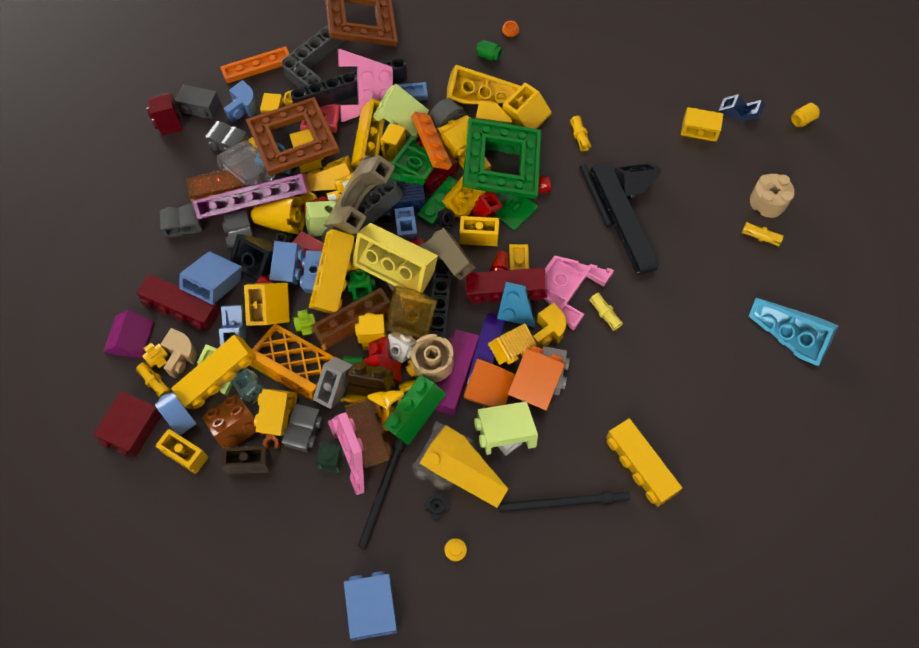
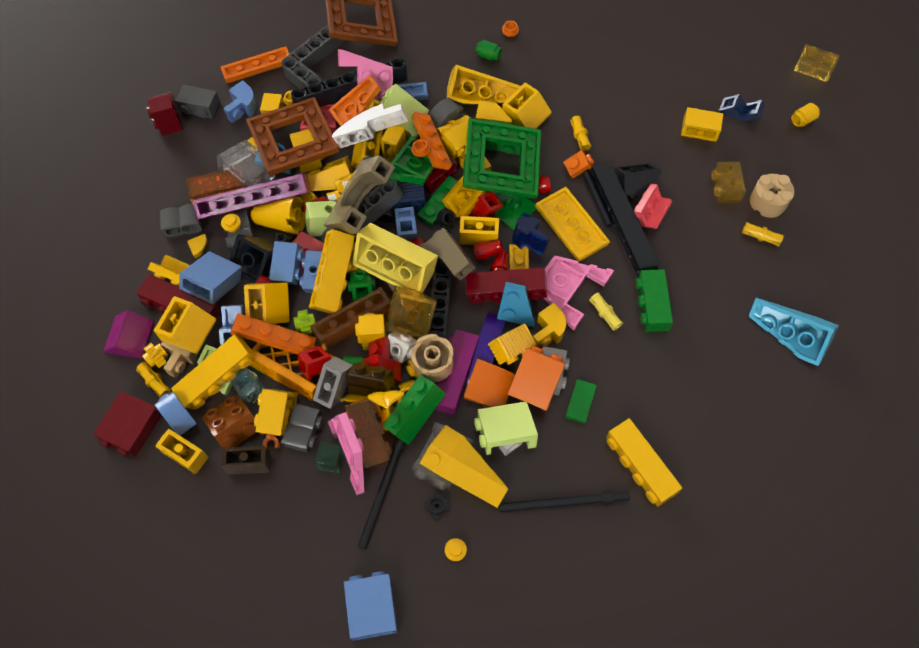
(169, 268): none -> yellow bracket
(184, 325): none -> yellow slope
(198, 245): none -> yellow tile
(223, 136): dark grey brick -> none
(231, 222): none -> yellow plate
(271, 334): none -> orange plate
(312, 361): none -> red brick
(355, 101): none -> orange wing
(365, 124): none -> white slope
(420, 148): none -> orange plate
(487, 249): none -> red cone
(527, 234): none -> clear blue brick
(572, 224): none -> yellow tile
(578, 163): none -> orange bracket
(580, 401): none -> green tile
(652, 207): none -> coral bracket
(654, 300): none -> green brick
(728, 182): none -> clear yellow brick
(816, 62): none -> clear yellow brick

